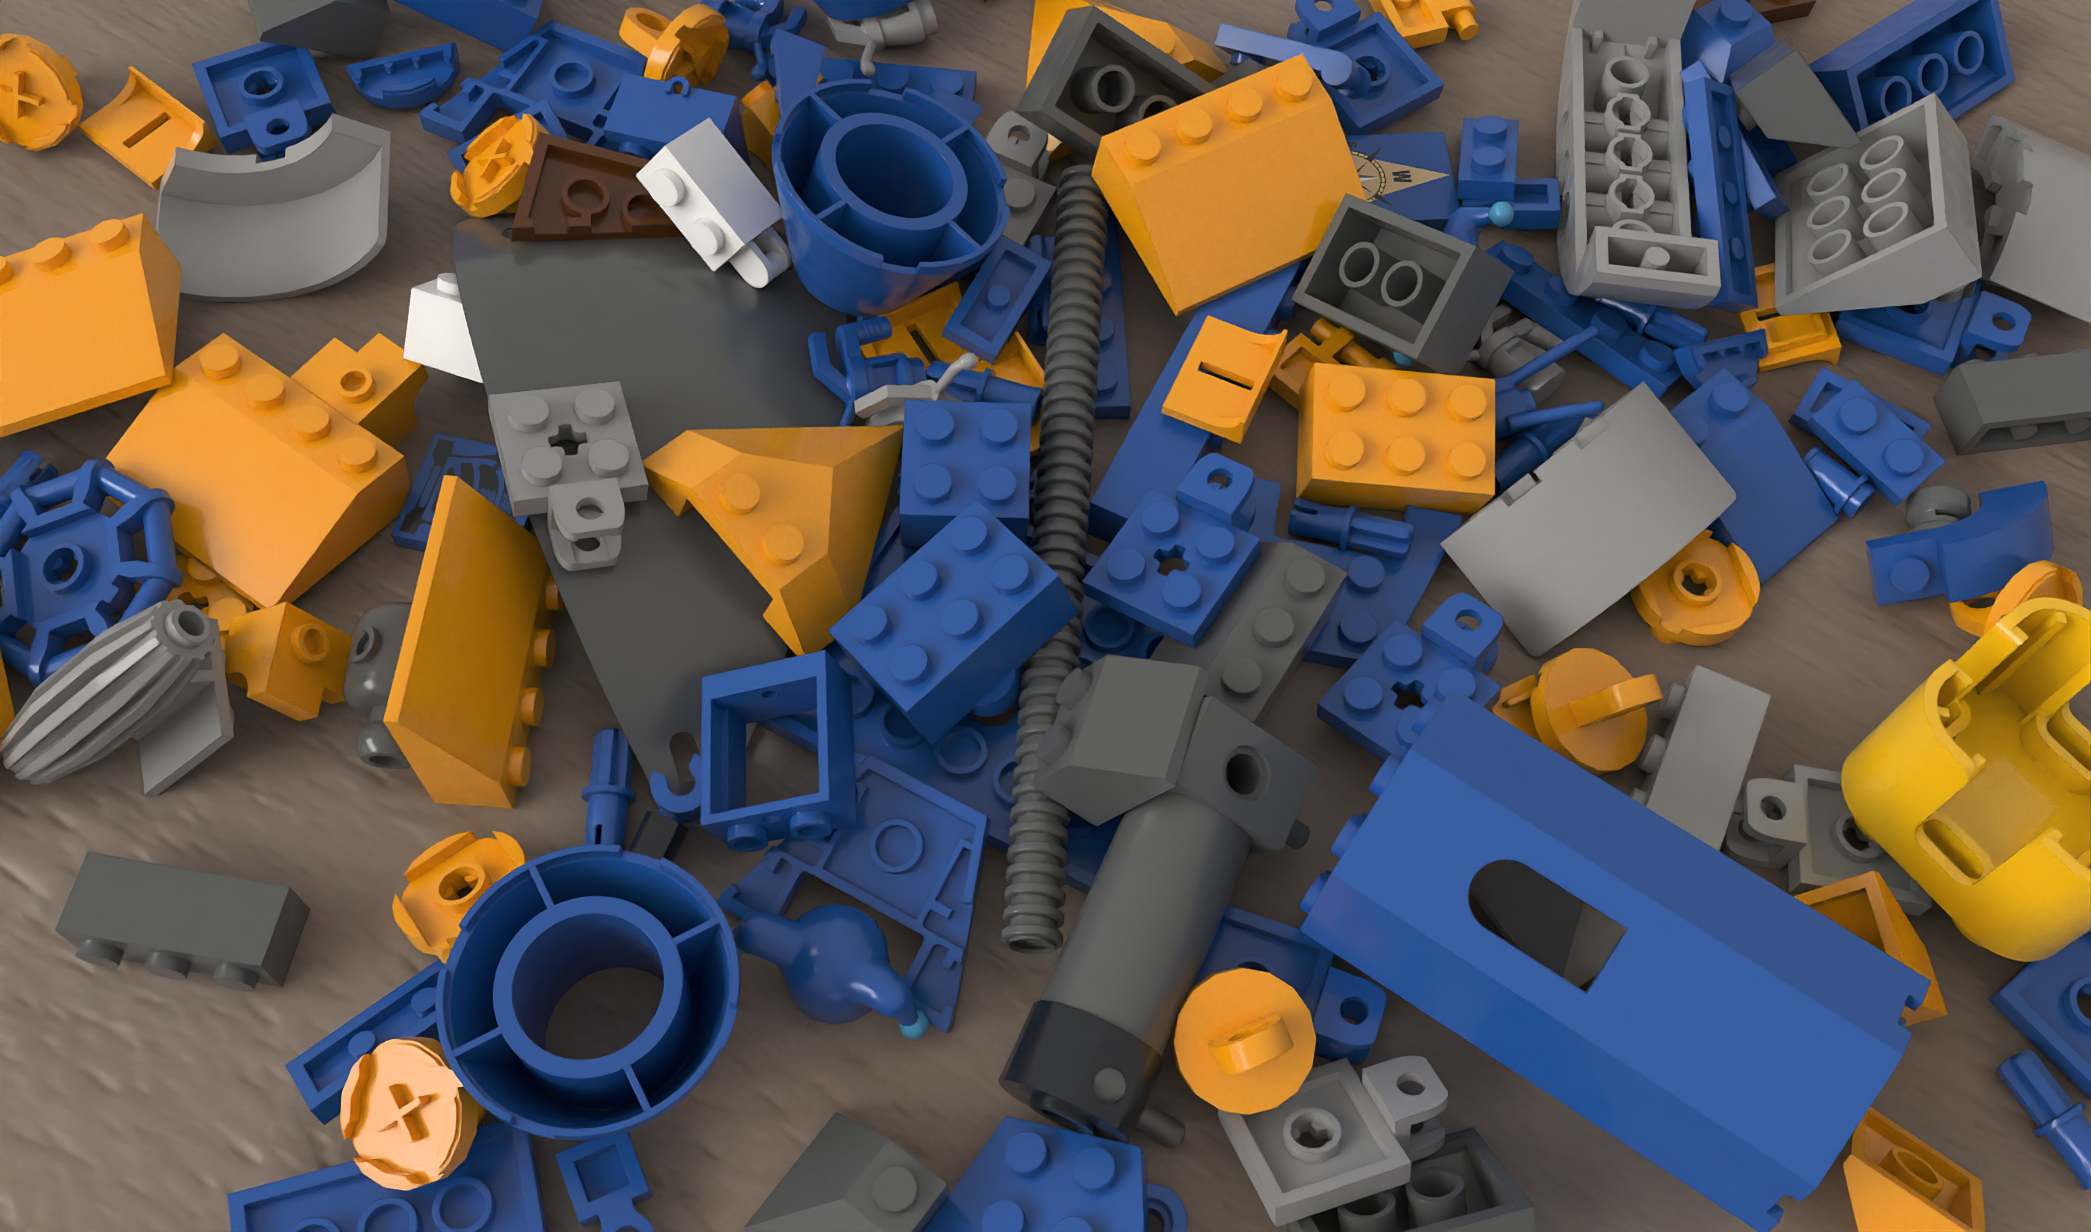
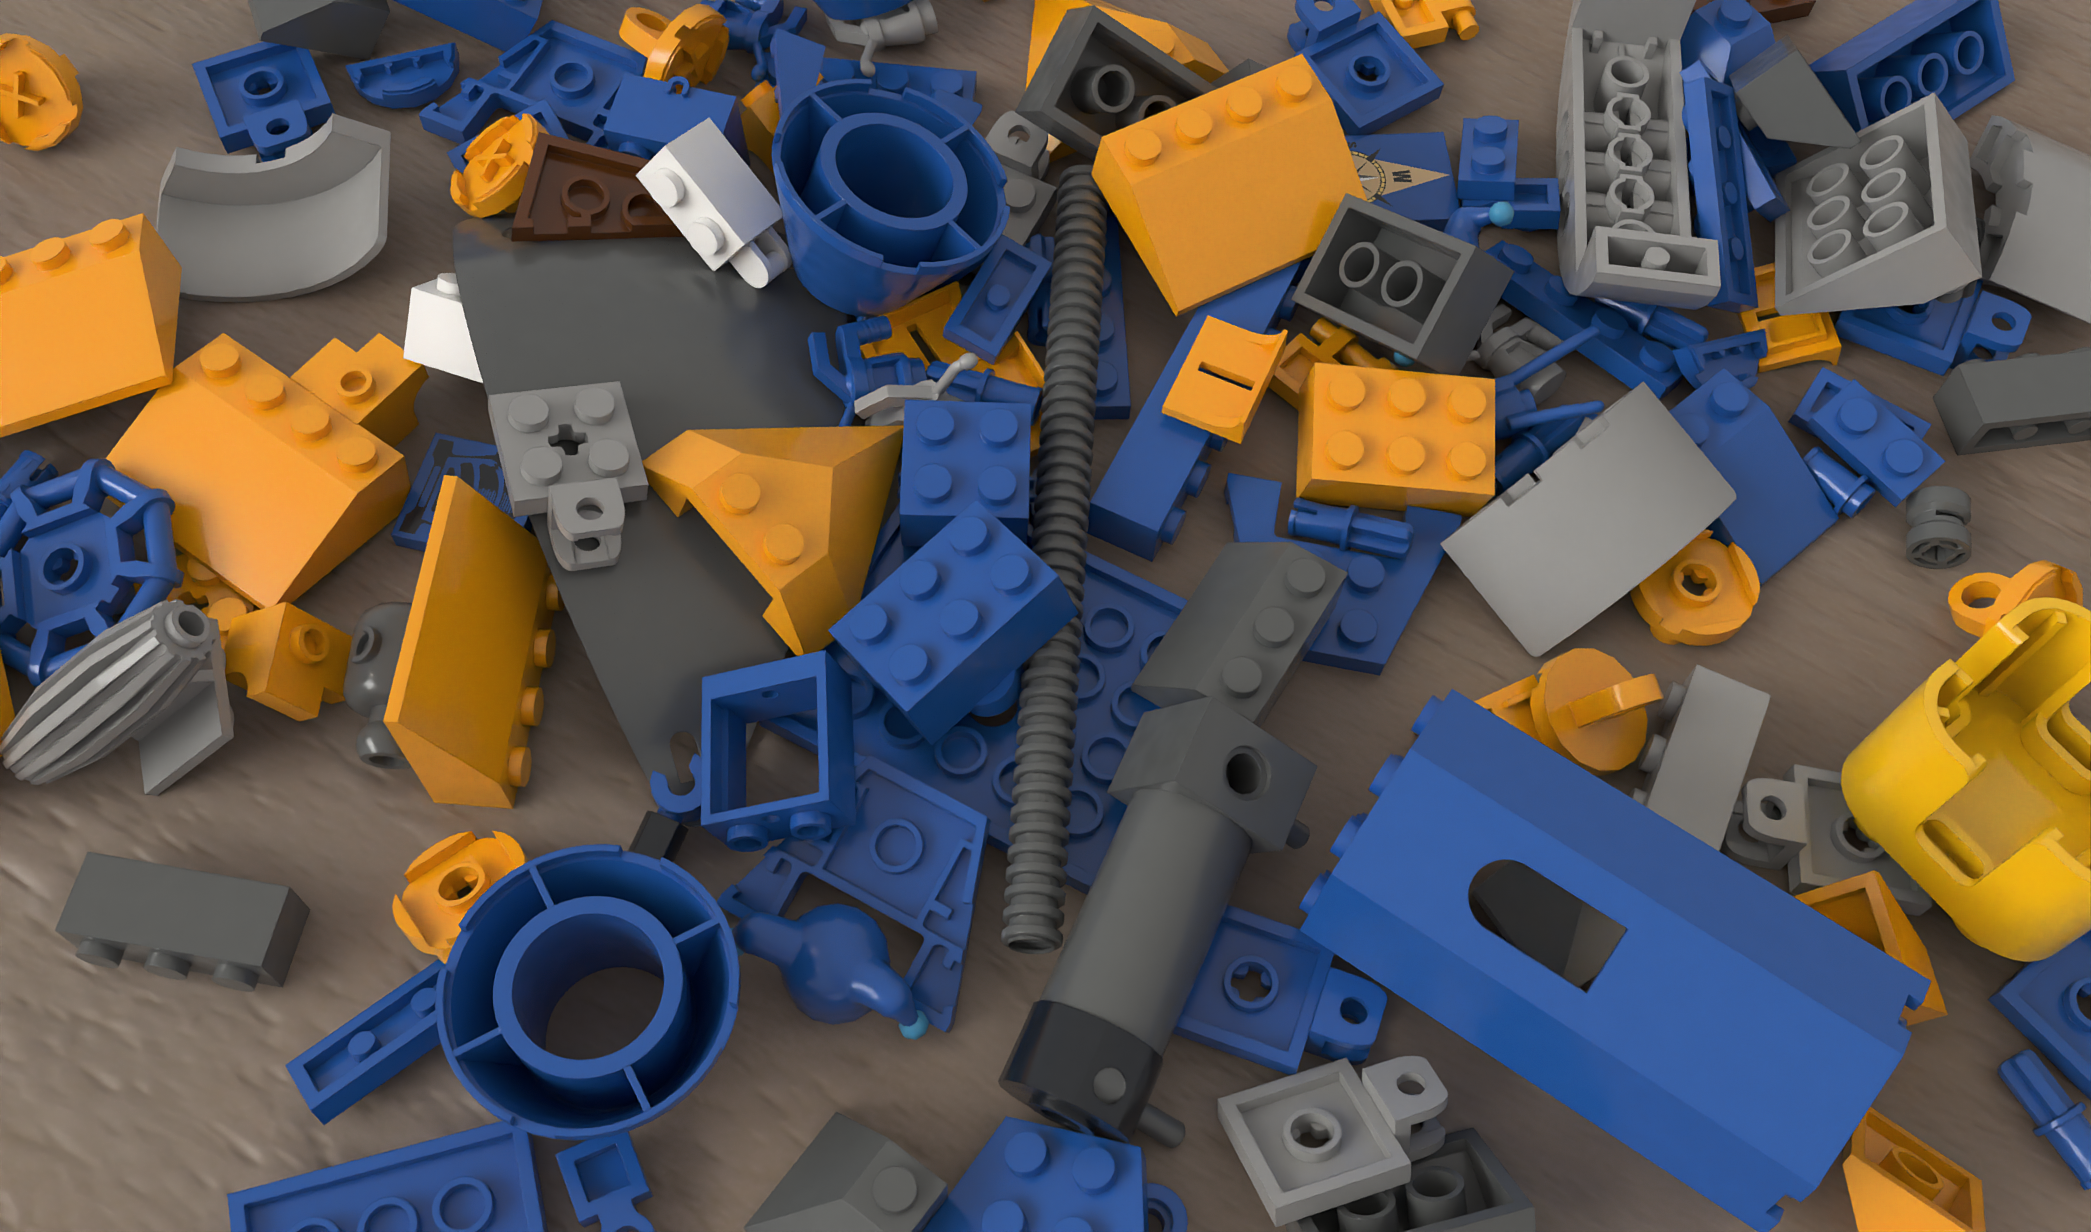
(134, 115): light orange piece -> none
(408, 1114): light orange tile -> none
(609, 789): blue axle -> none
(1119, 734): dark grey slope -> none
(1201, 528): blue plate -> none
(1243, 1040): light orange tile -> none
(1328, 65): plate -> none
(1427, 664): blue plate -> none
(1967, 555): blue arch -> none

